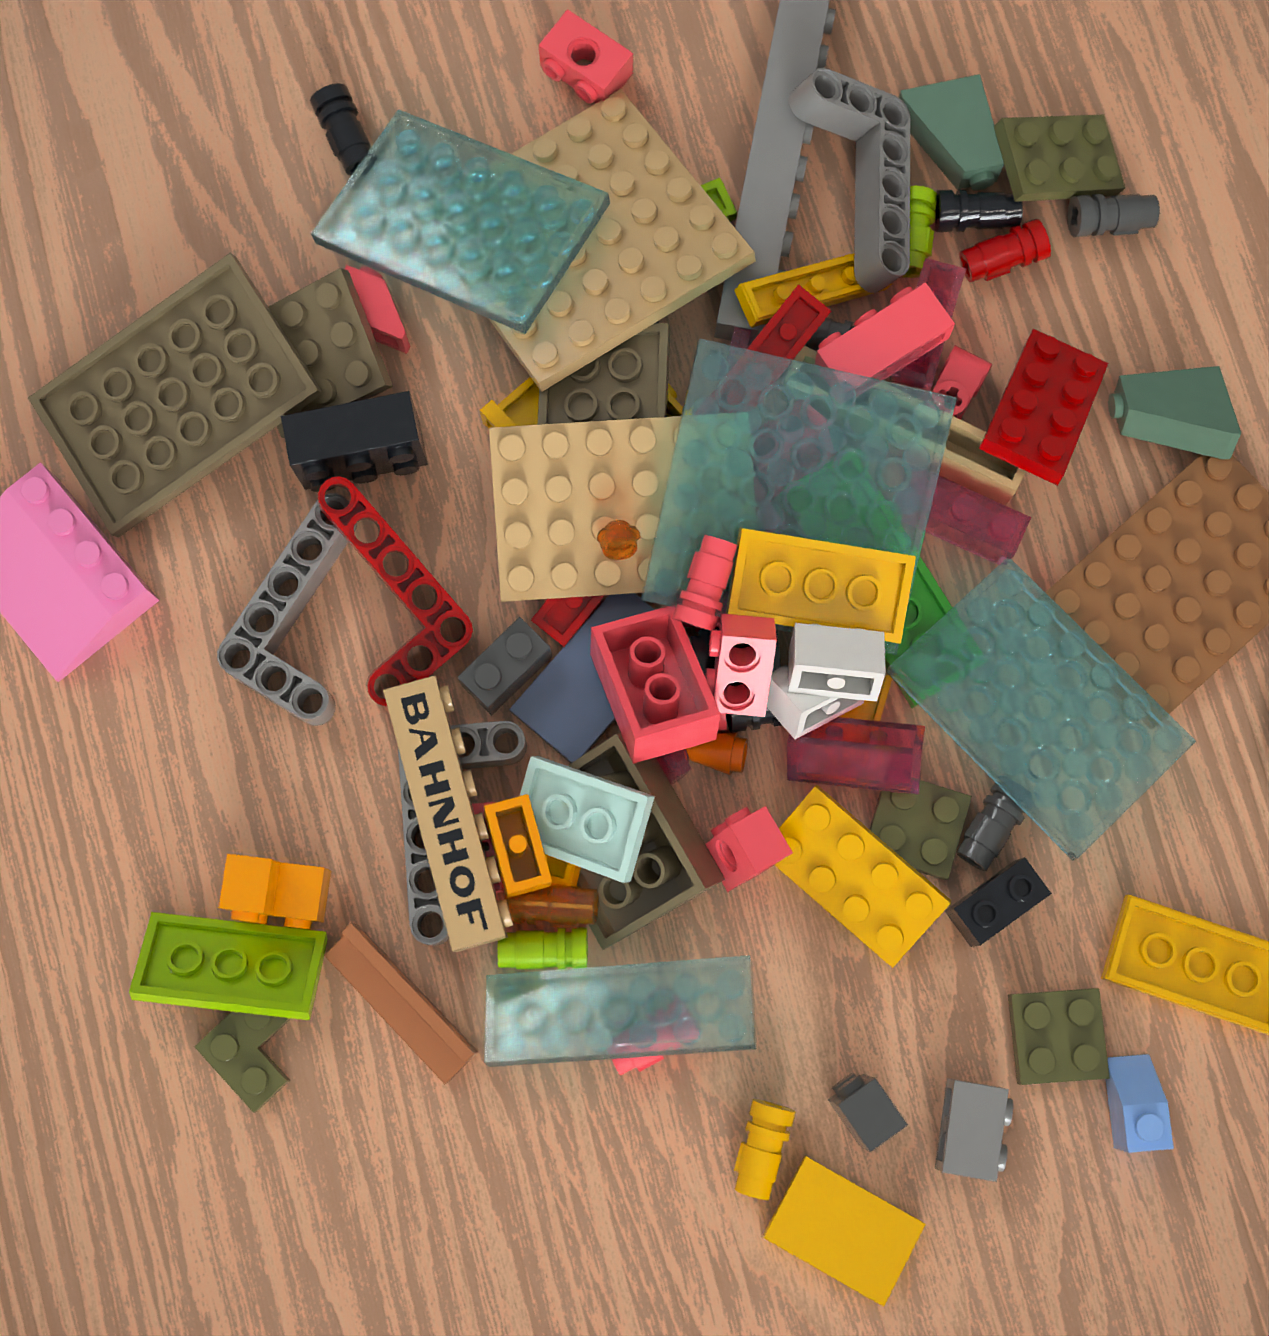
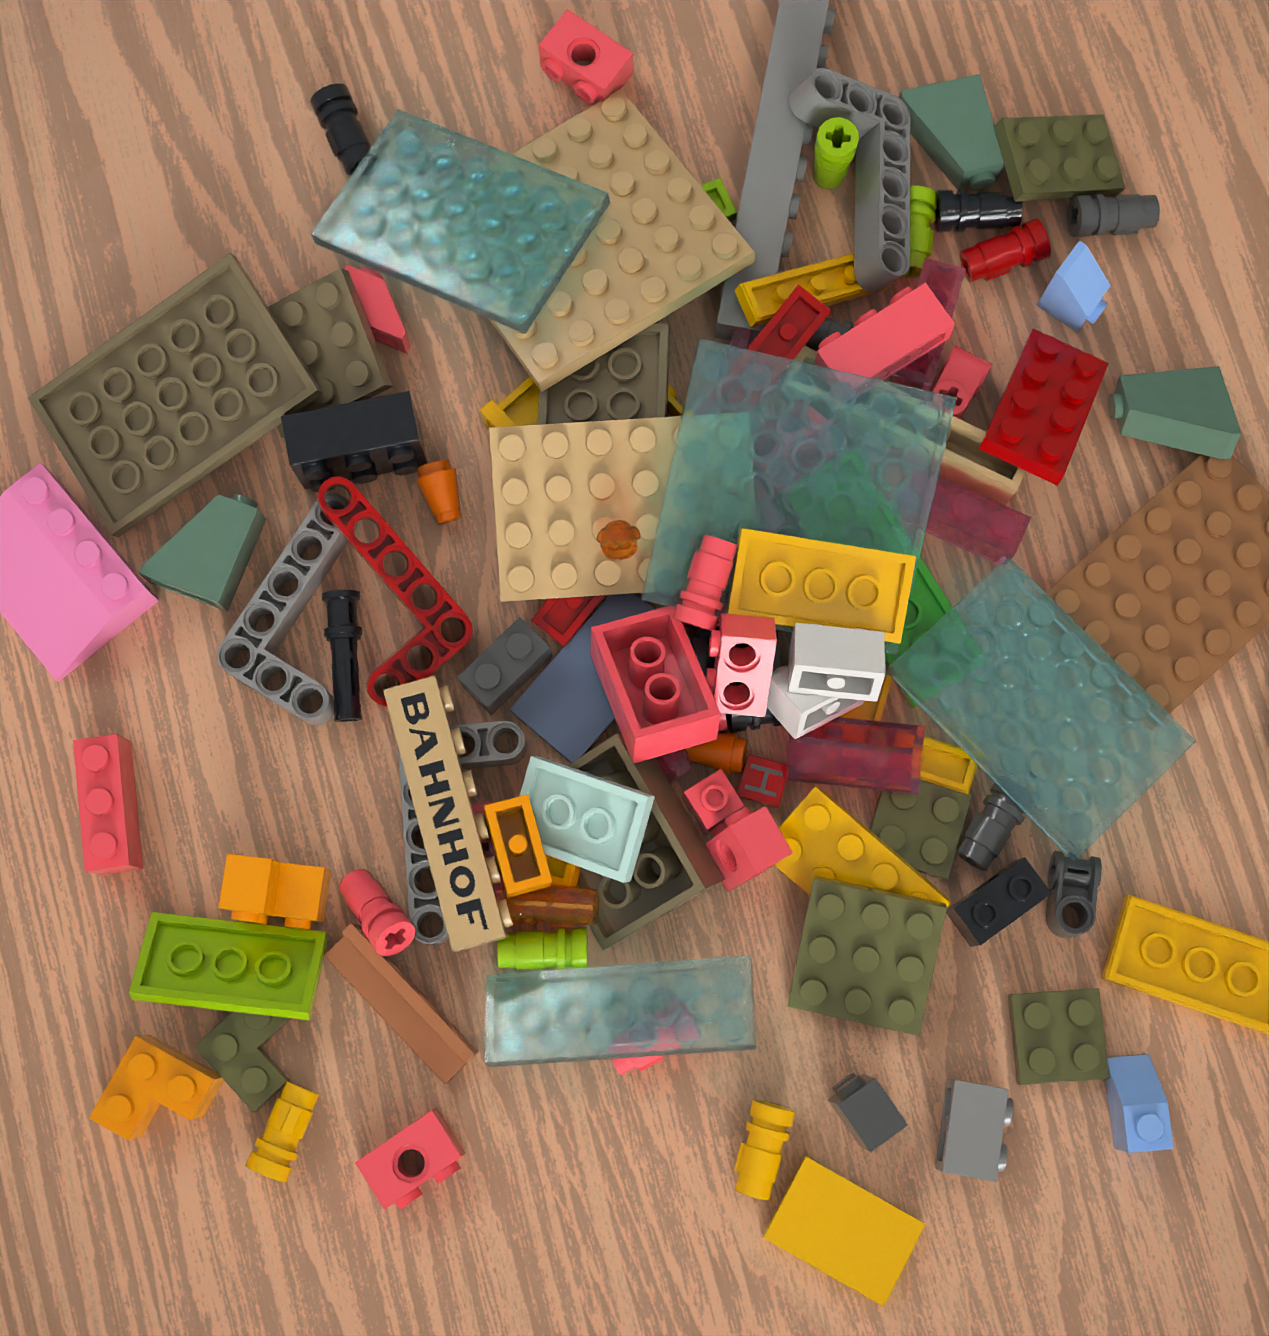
(107, 804): none -> coral brick
(153, 1076): none -> light orange brick
(209, 552): none -> sand green slope
(283, 1132): none -> yellow axle
(343, 636): none -> black pin
(381, 920): none -> coral axle
(384, 1166): none -> coral brick
(440, 490): none -> orange cone
(712, 800): none -> coral brick
(762, 781): none -> red tile
(834, 151): none -> lime axle
(867, 955): none -> olive plate
(947, 766): none -> yellow tile
(1073, 885): none -> dark grey piece
(1076, 290): none -> light blue slope

